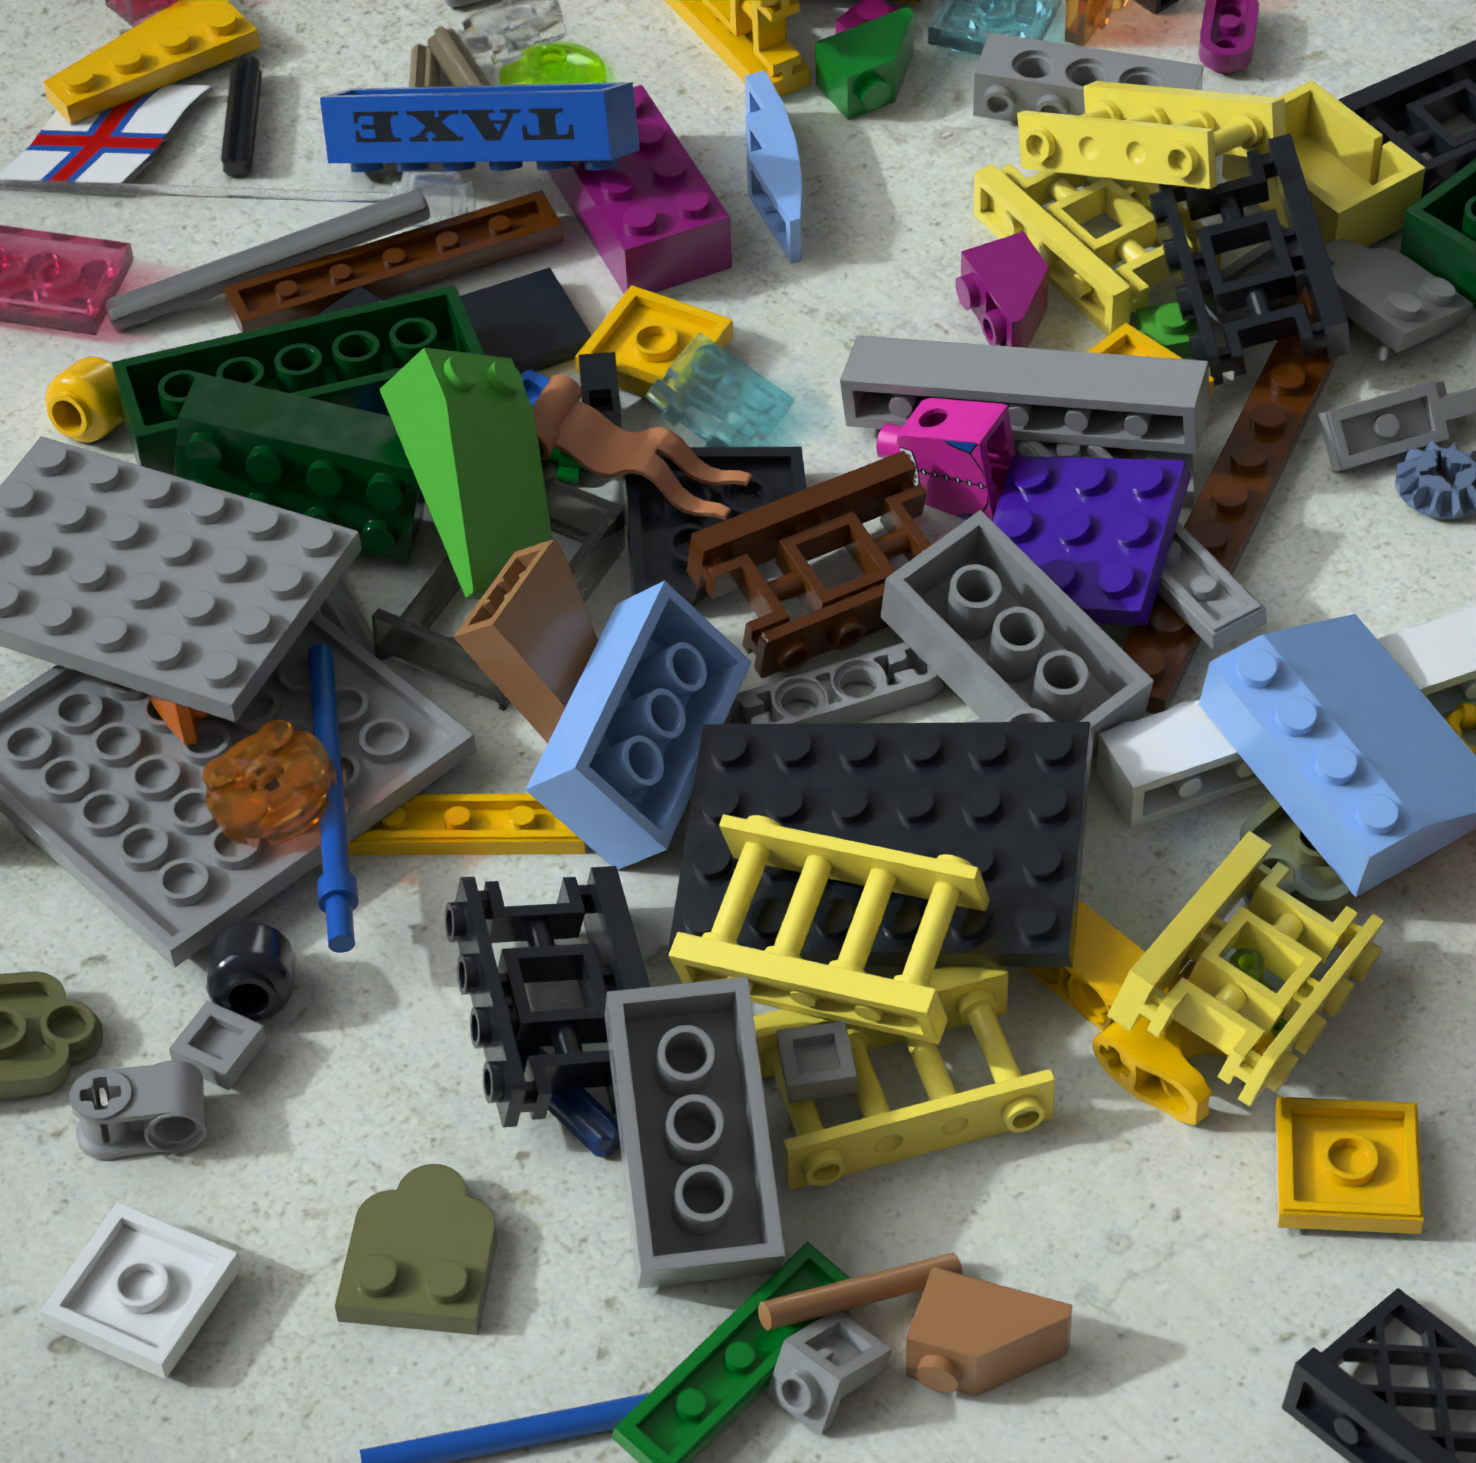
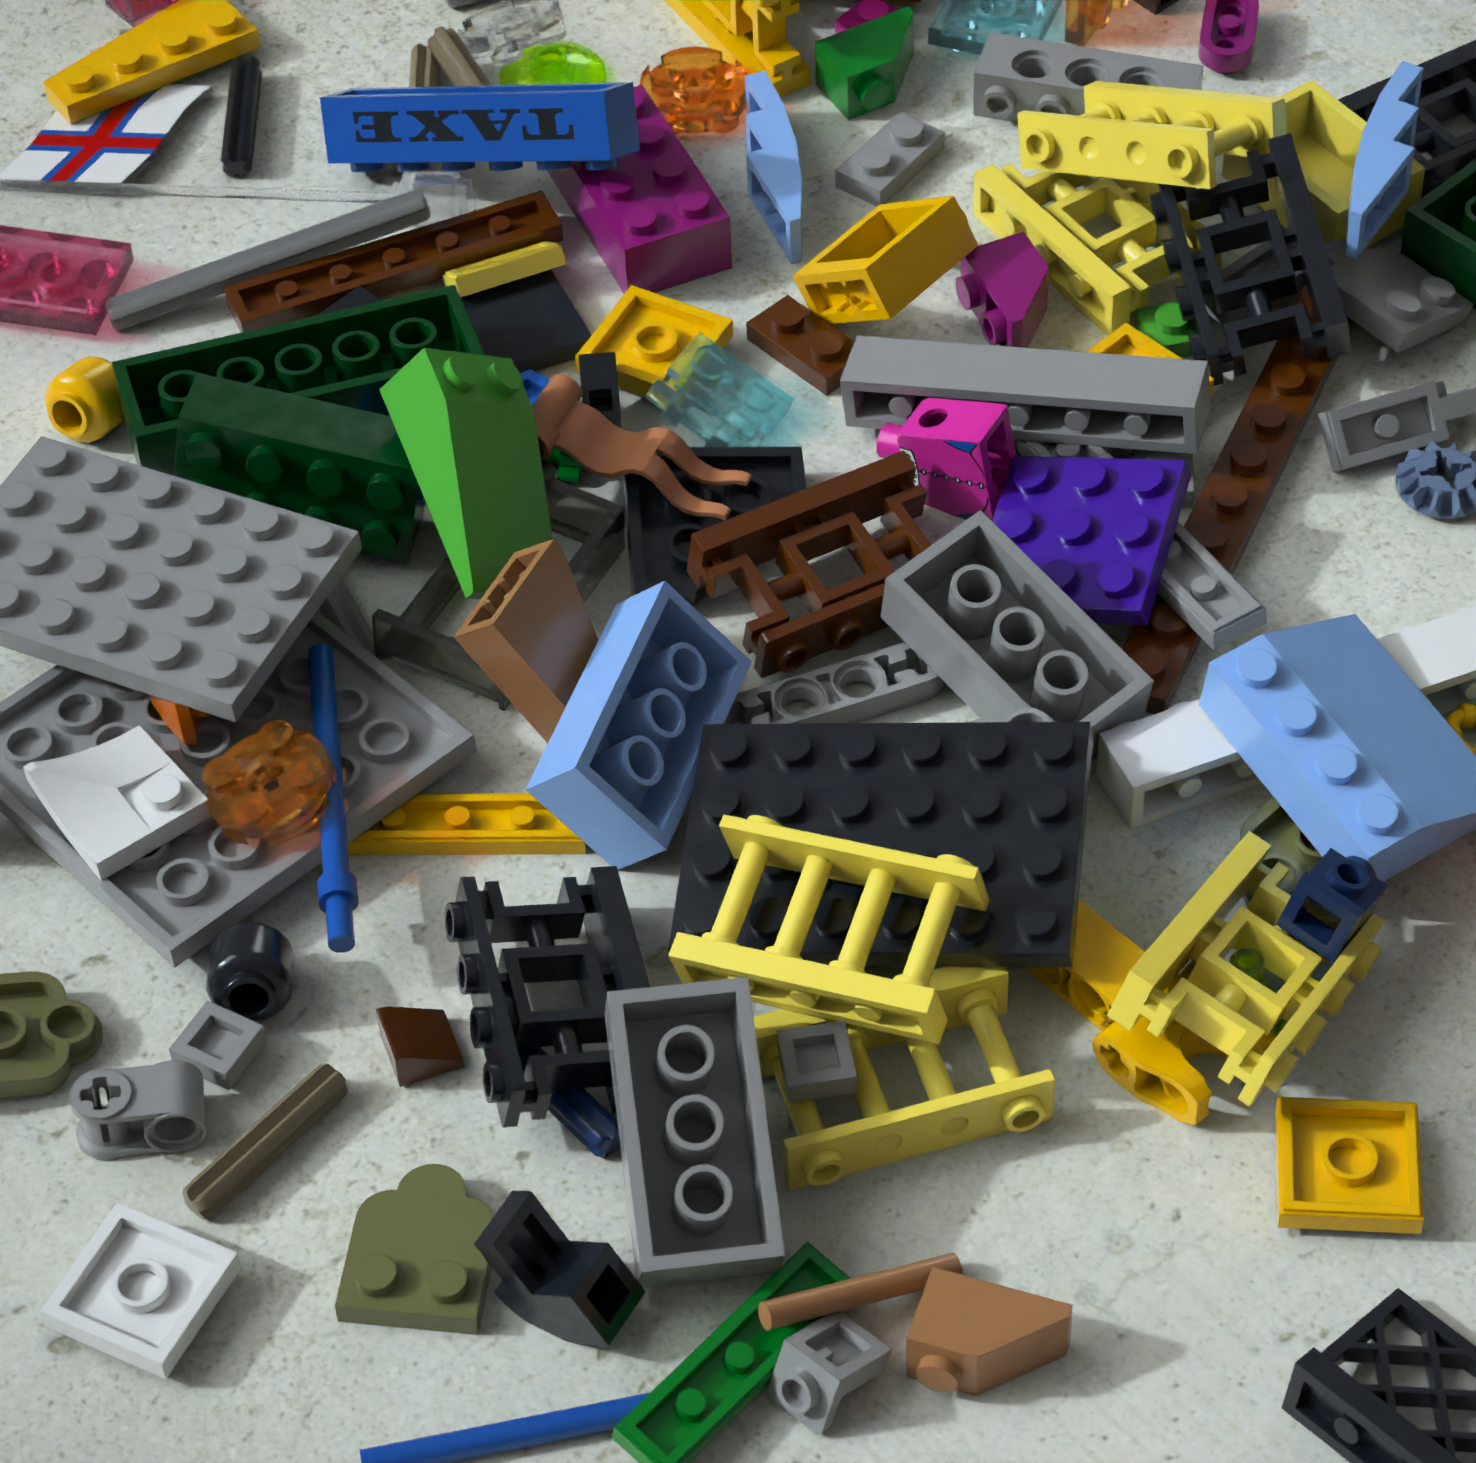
(118, 800): none -> white plate
(264, 1141): none -> dark tan axle
(418, 1043): none -> reddish brown slope
(505, 268): none -> light yellow tile
(554, 1283): none -> black brick
(719, 96): none -> clear orange plate
(802, 343): none -> reddish brown plate
(886, 260): none -> yellow window
(890, 159): none -> light grey plate
(1343, 888): none -> dark blue brick
(1384, 158): none -> light blue slope

